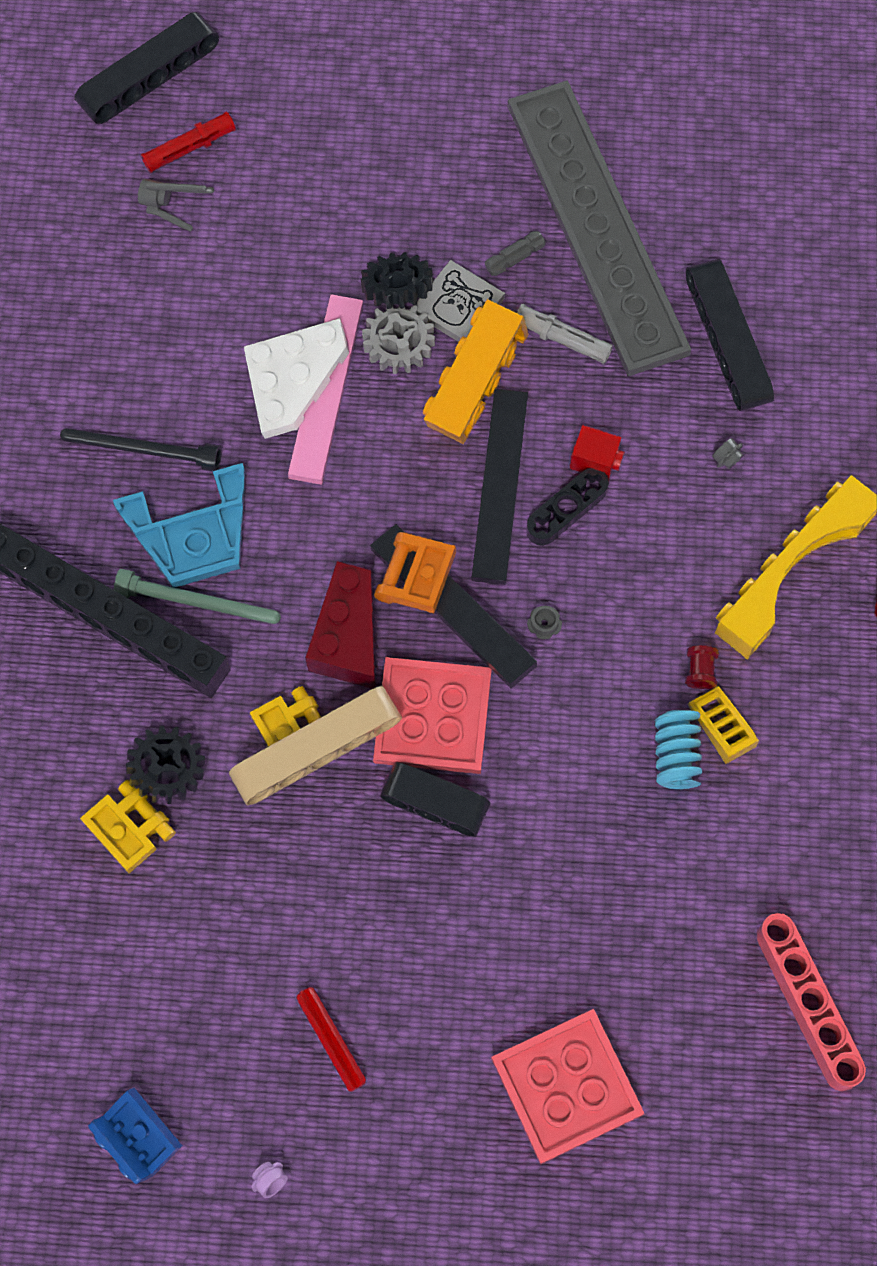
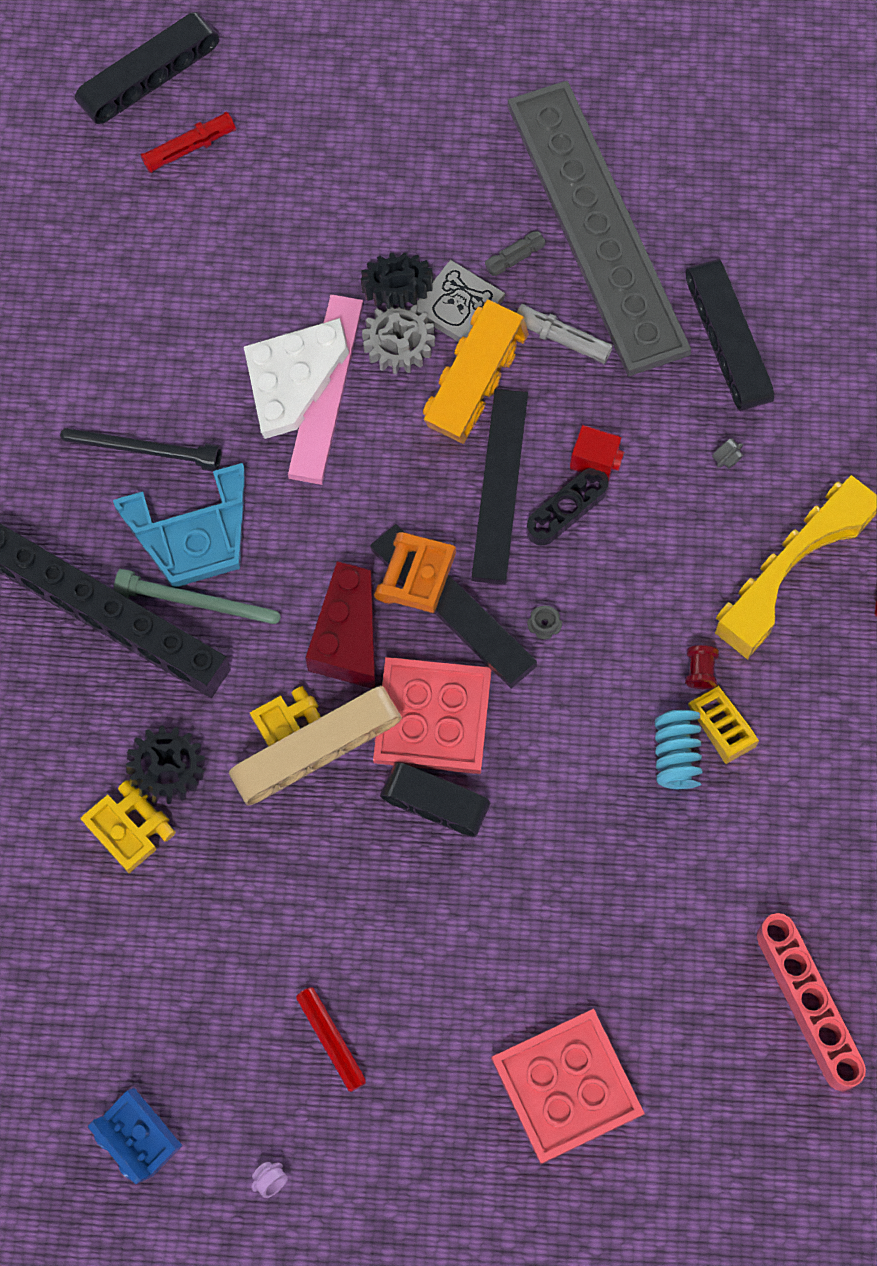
(157, 194): dark grey plant -> none

